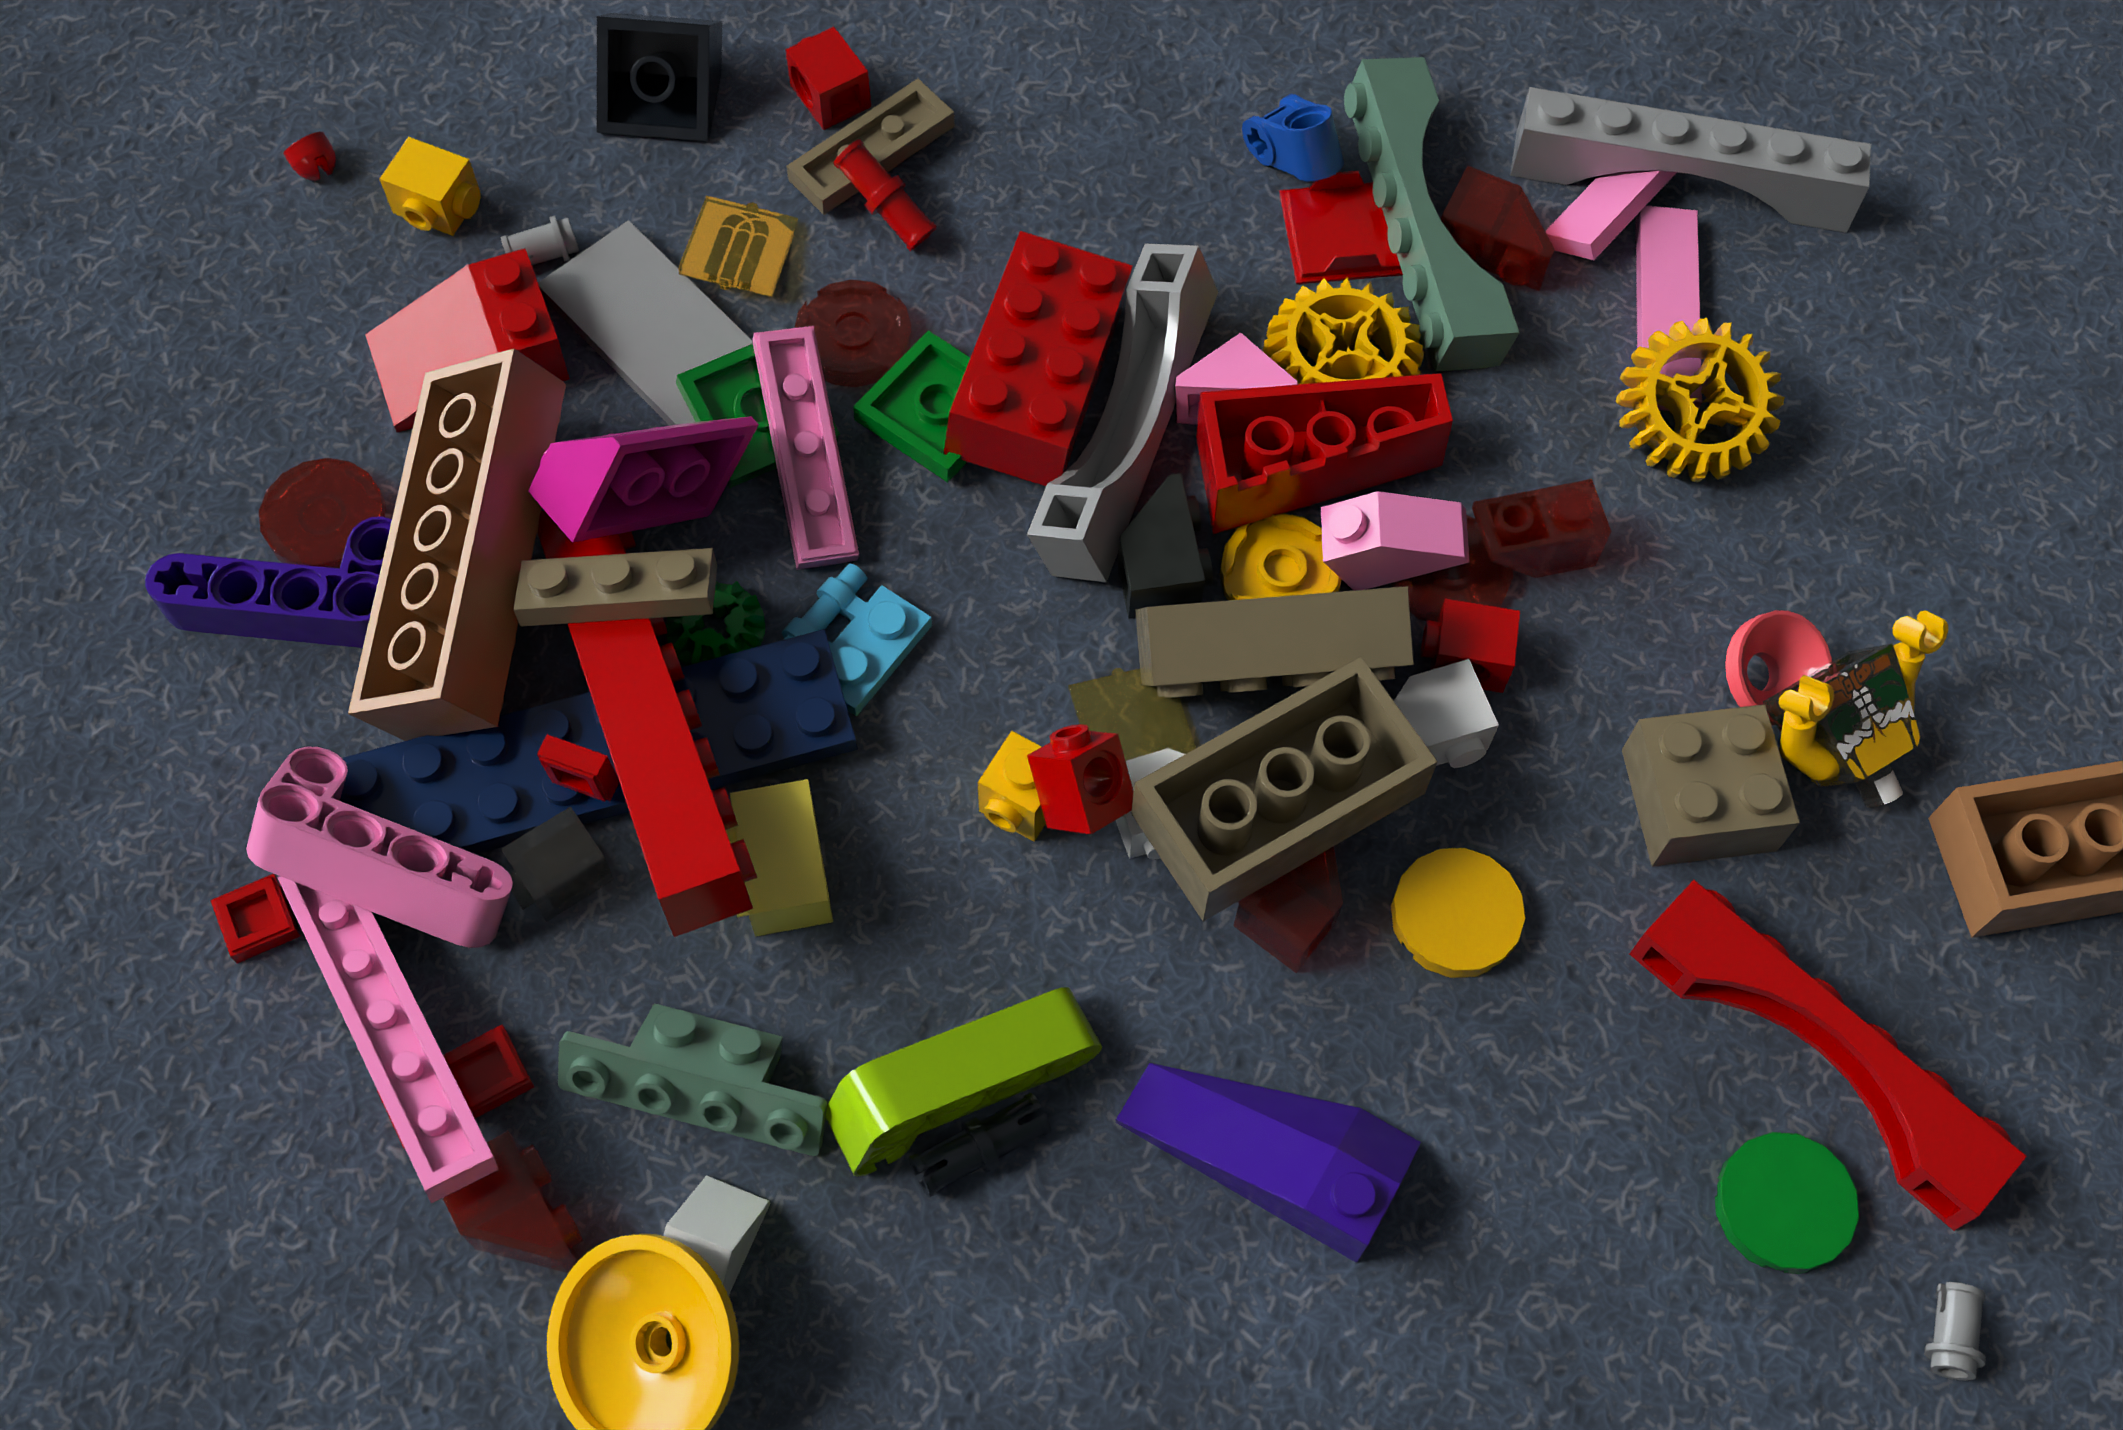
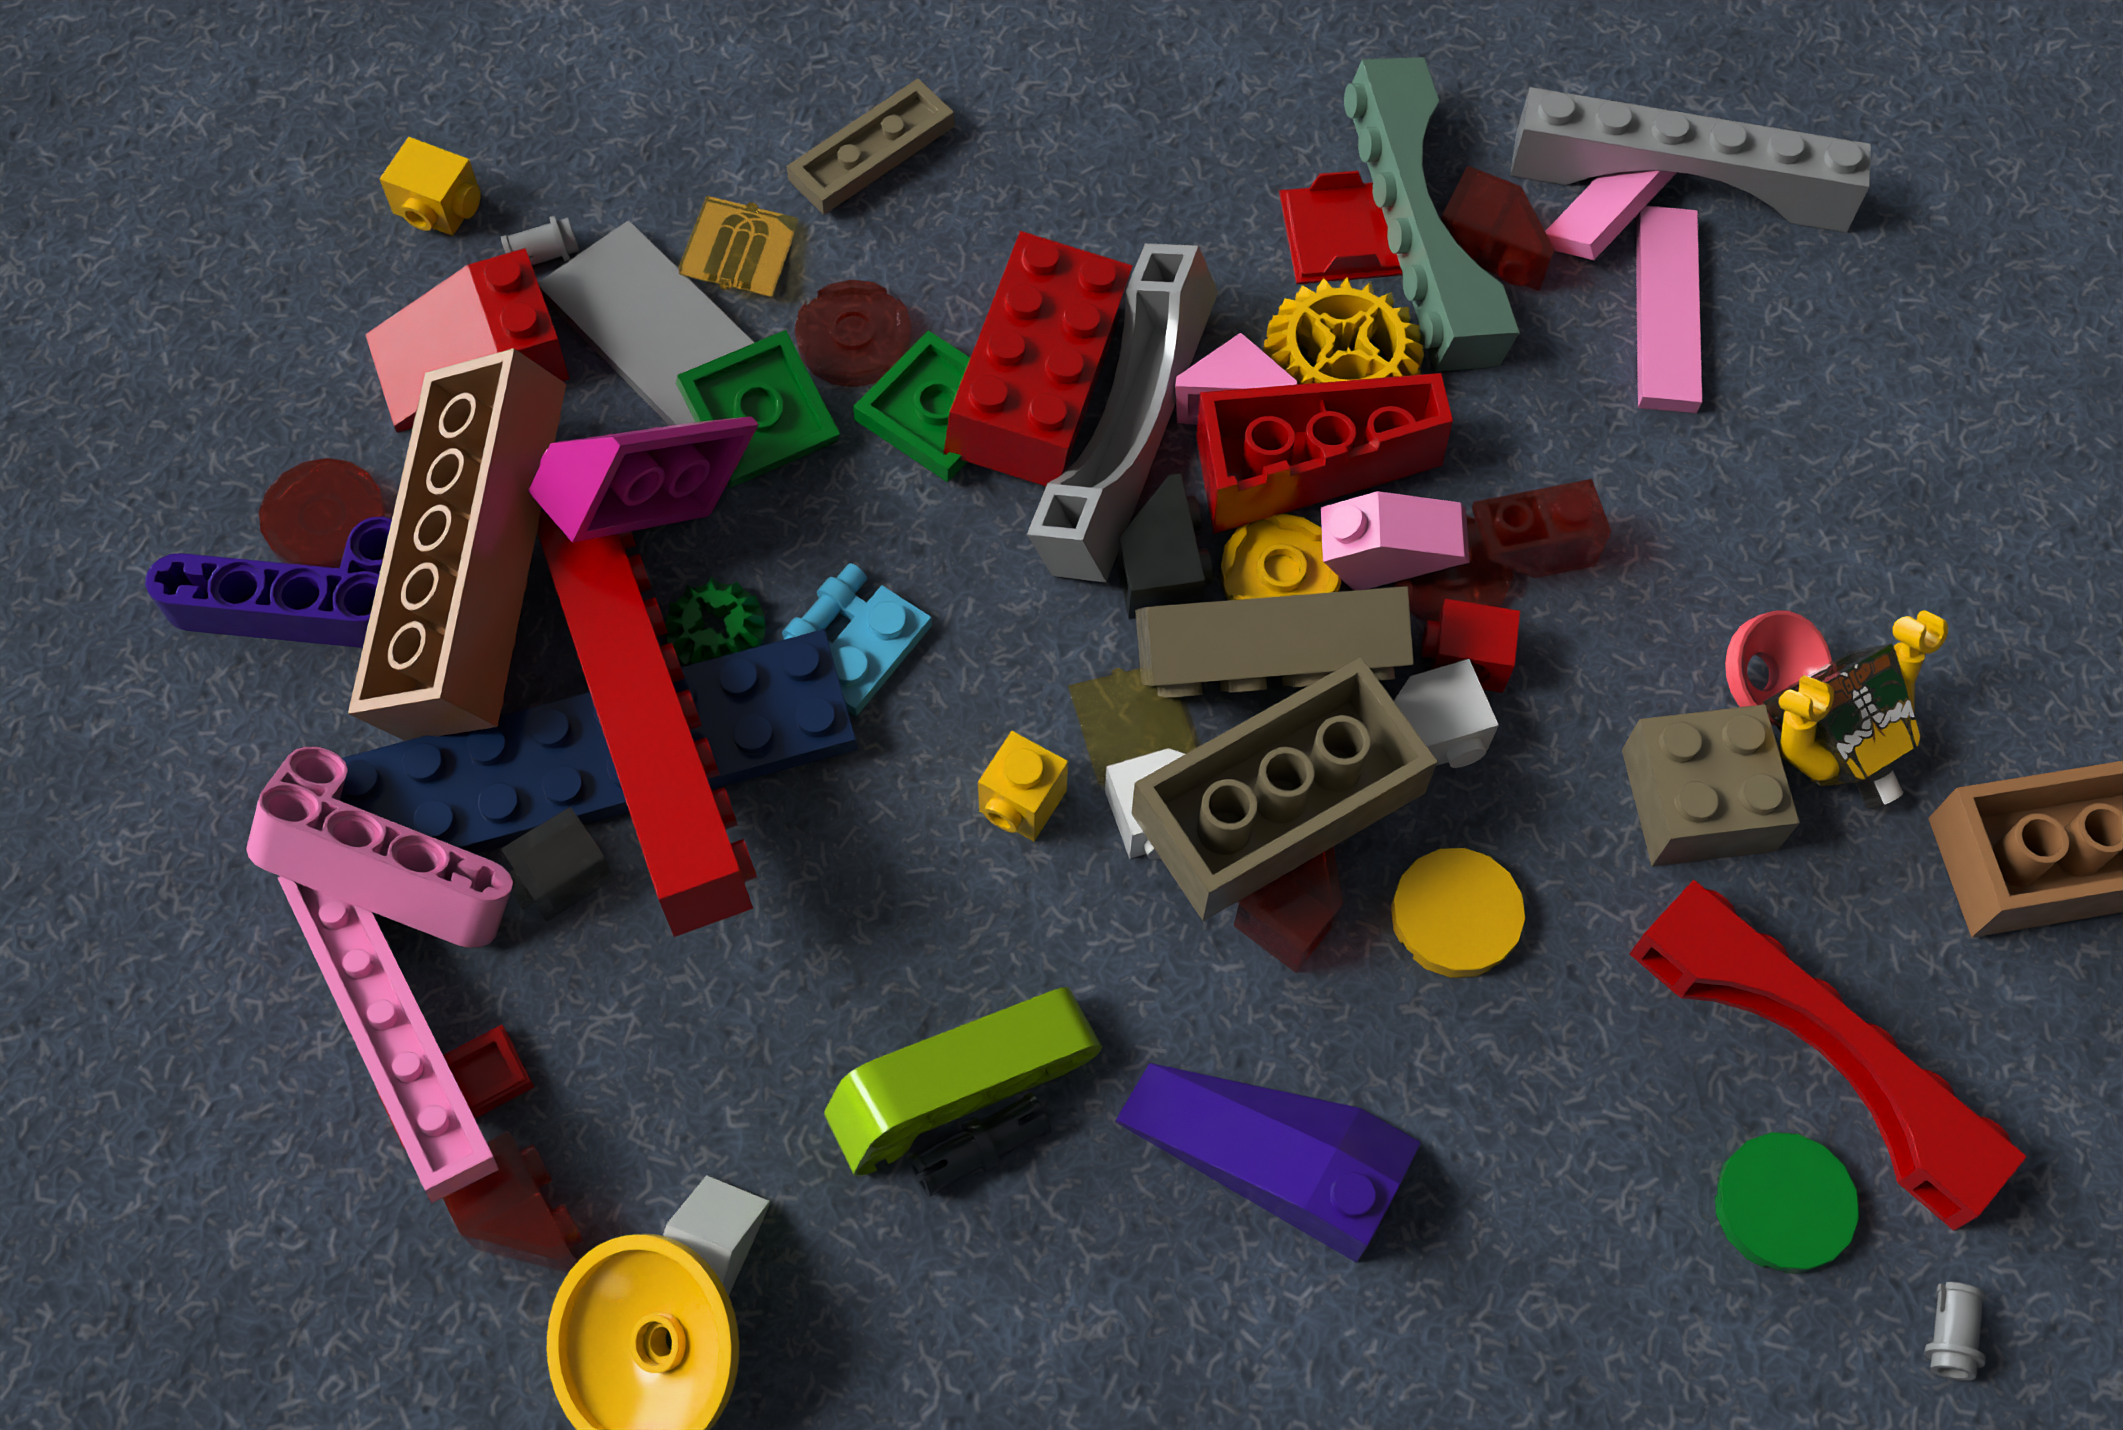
(255, 918): red tile -> none
(309, 153): red hinge -> none
(578, 768): red tile -> none
(616, 587): dark tan plate -> none
(657, 75): black slope -> none
(697, 1075): sand green bracket -> none
(786, 856): light yellow brick -> none
(805, 447): bright pink tile -> none
(828, 77): red brick -> none
(884, 194): red pin -> none
(1081, 779): red brick -> none
(1296, 139): blue piece -> none
(1747, 411): yellow gear -> none

